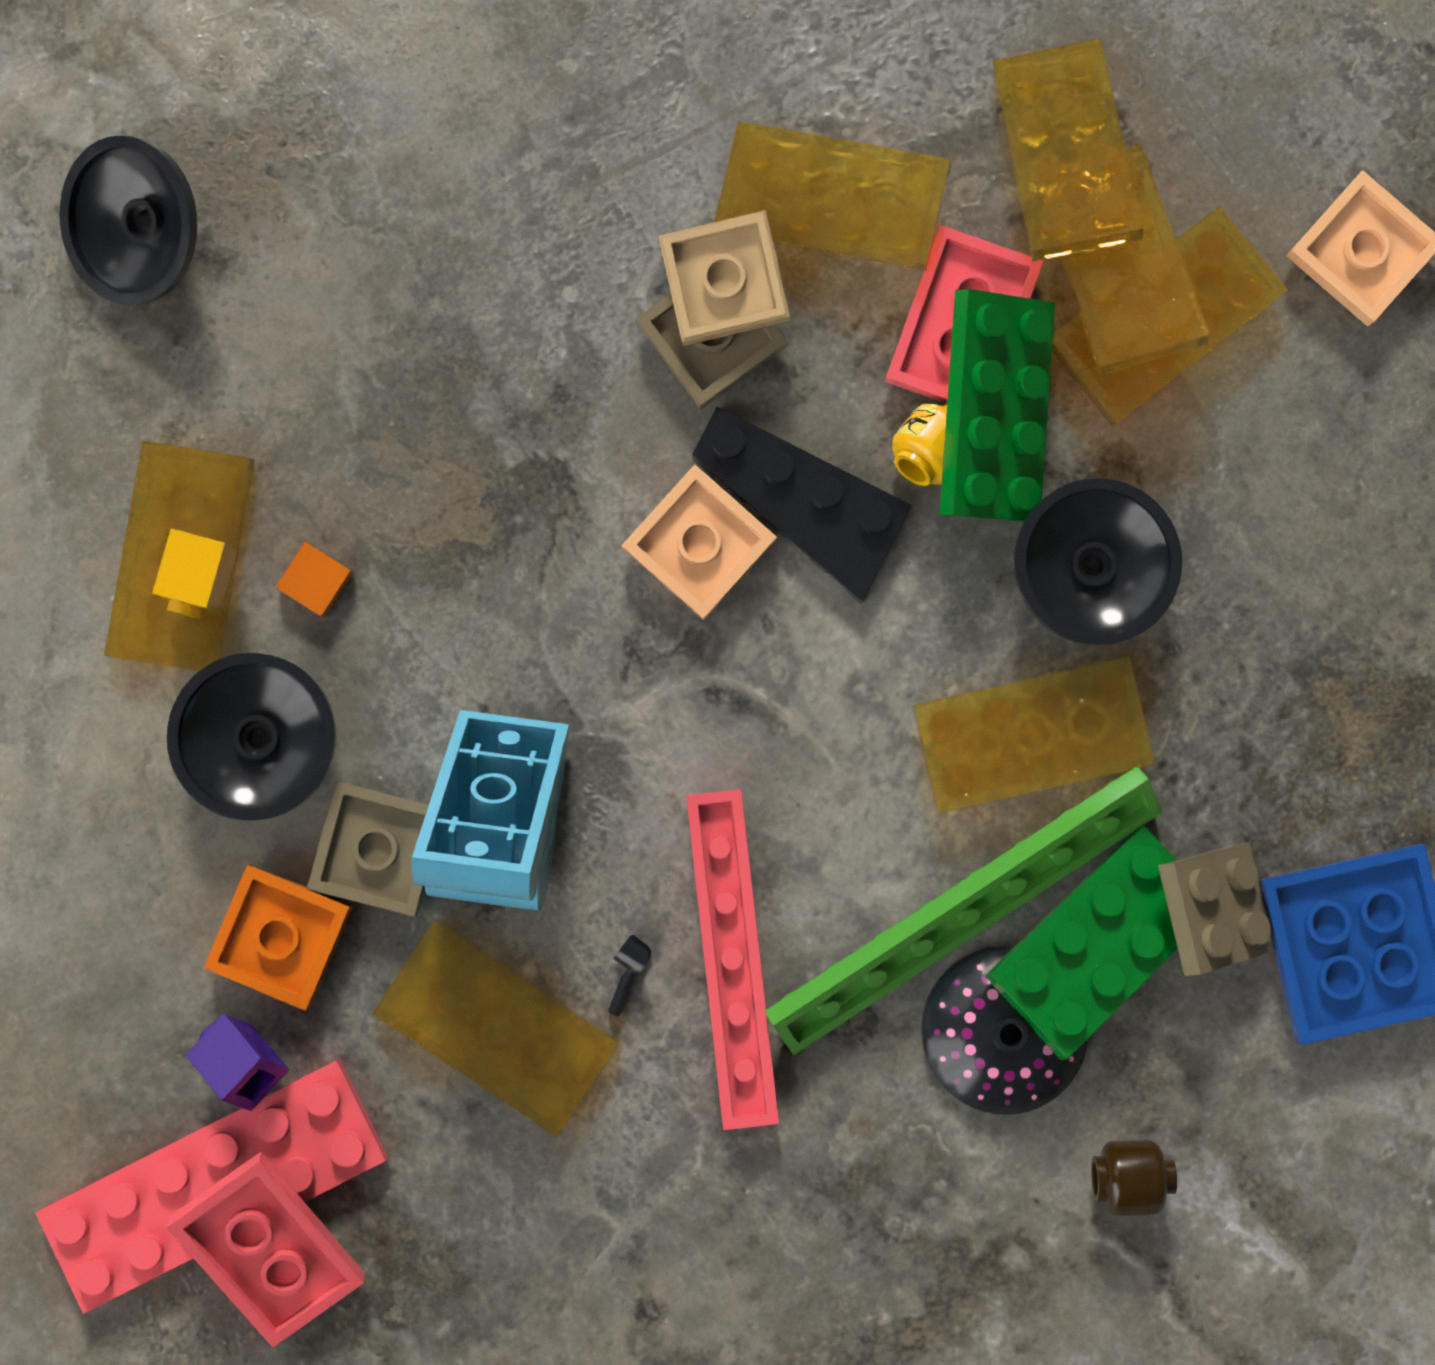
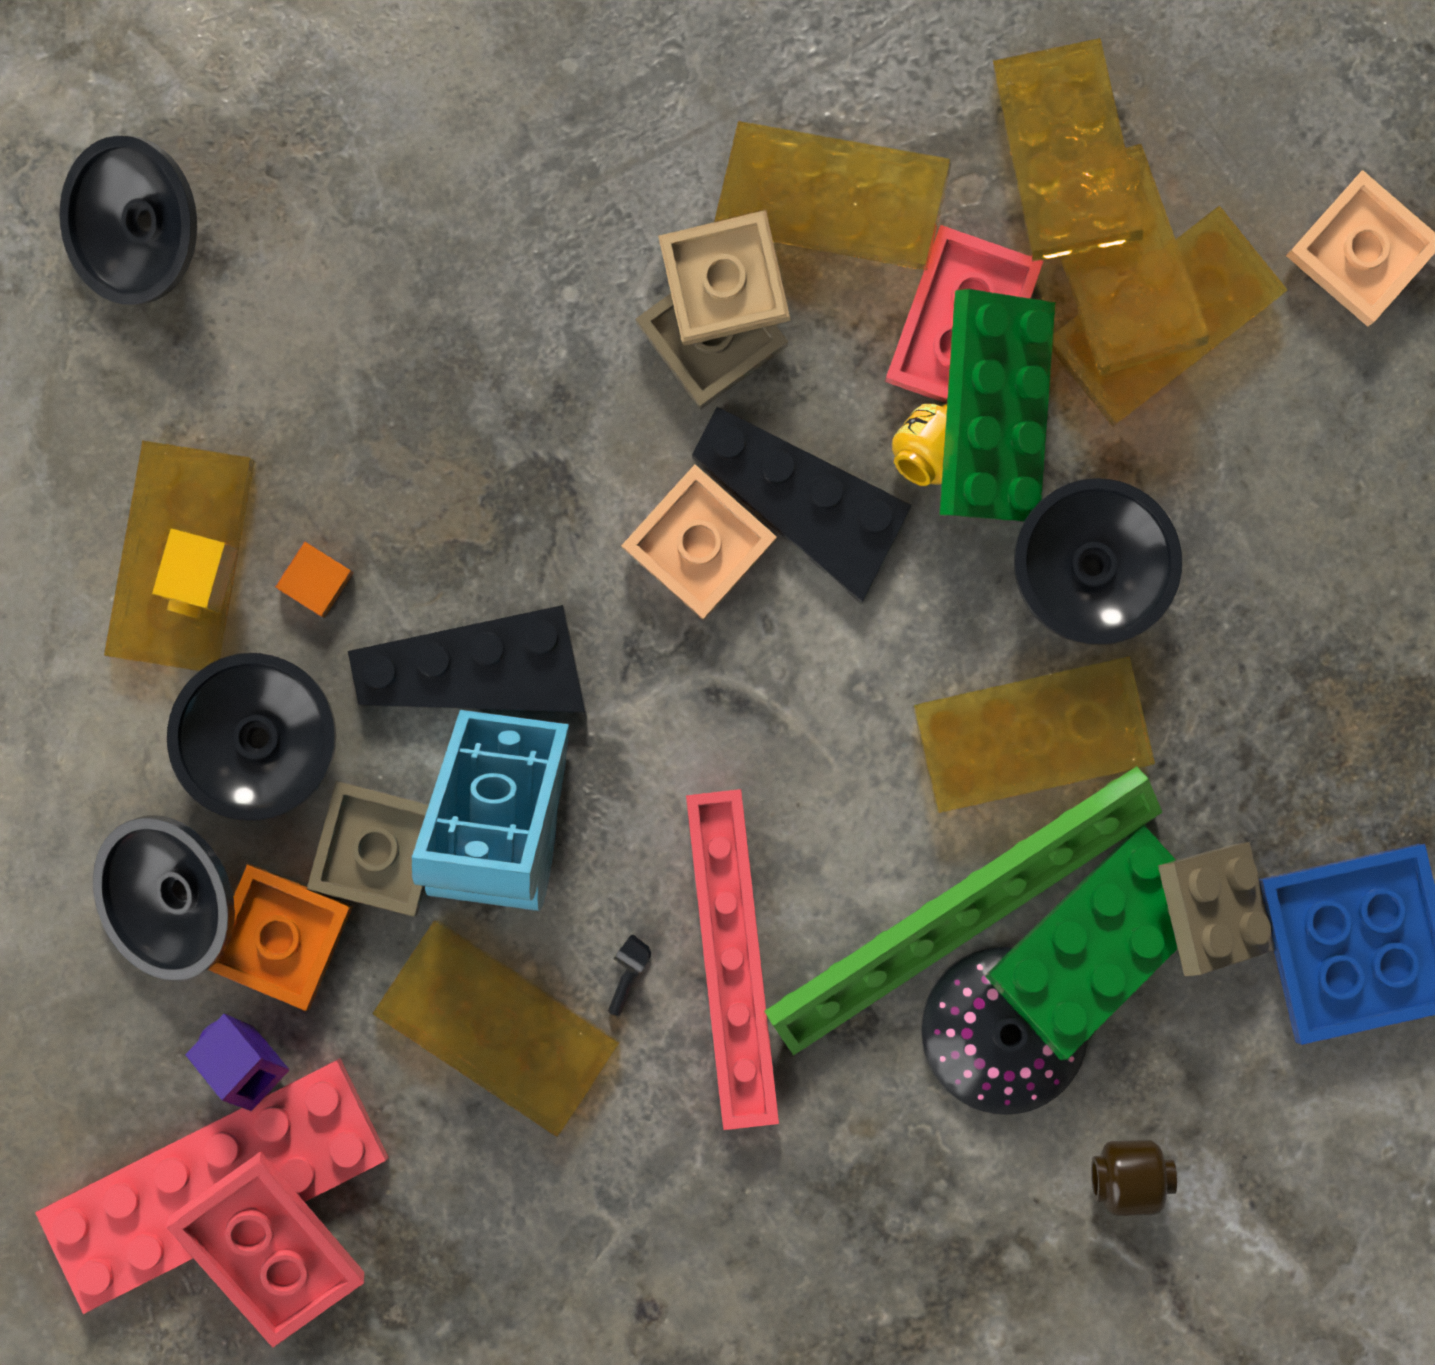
(163, 897): none -> black dish
(487, 665): none -> black wing

